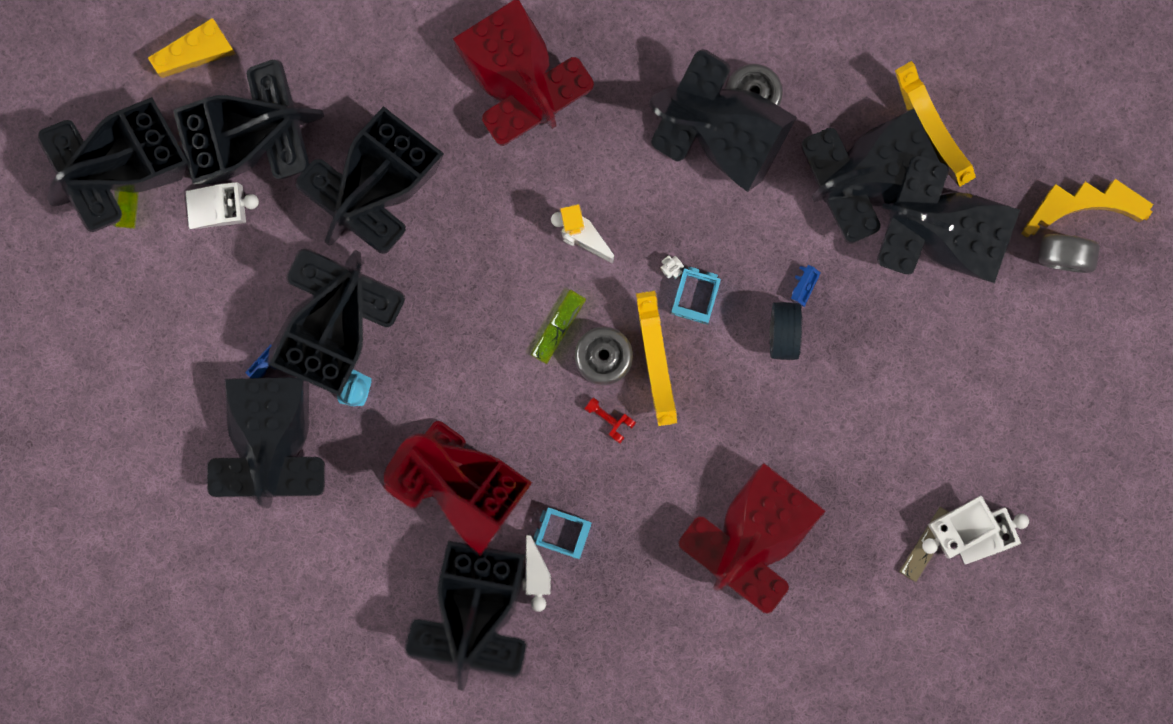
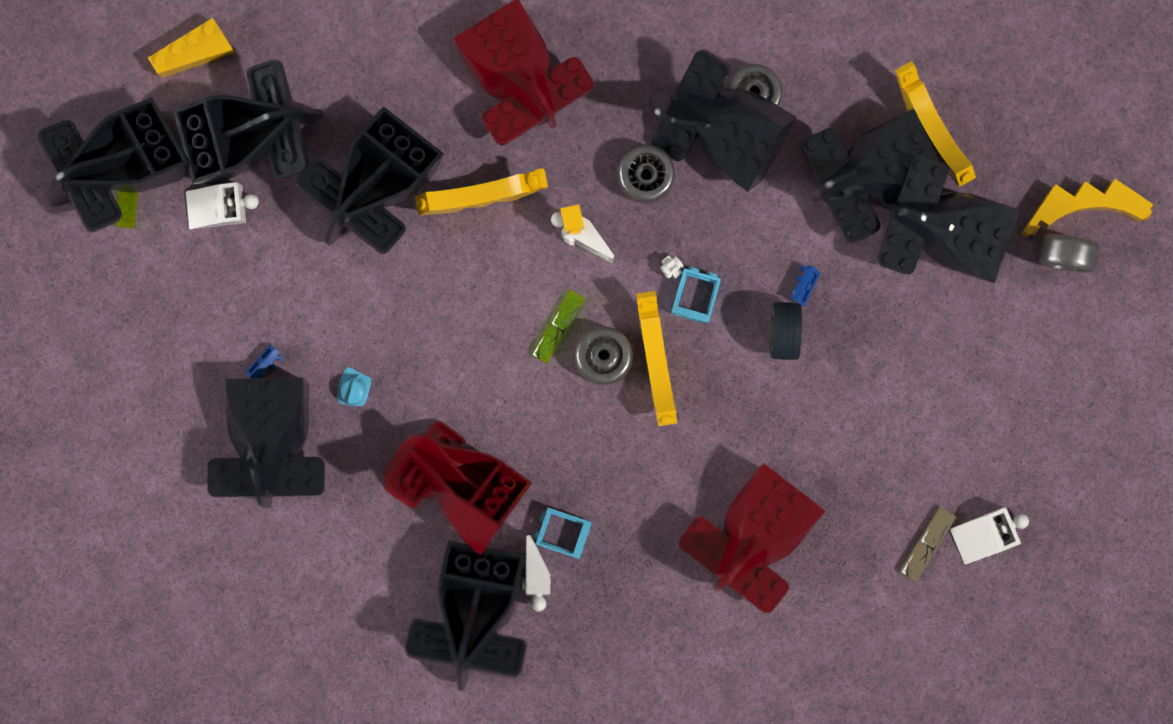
(326, 330): black brick -> none
(482, 194): none -> yellow arch
(593, 406): red bar -> none
(648, 159): none -> flat silver wheel
(964, 525): white slope -> none

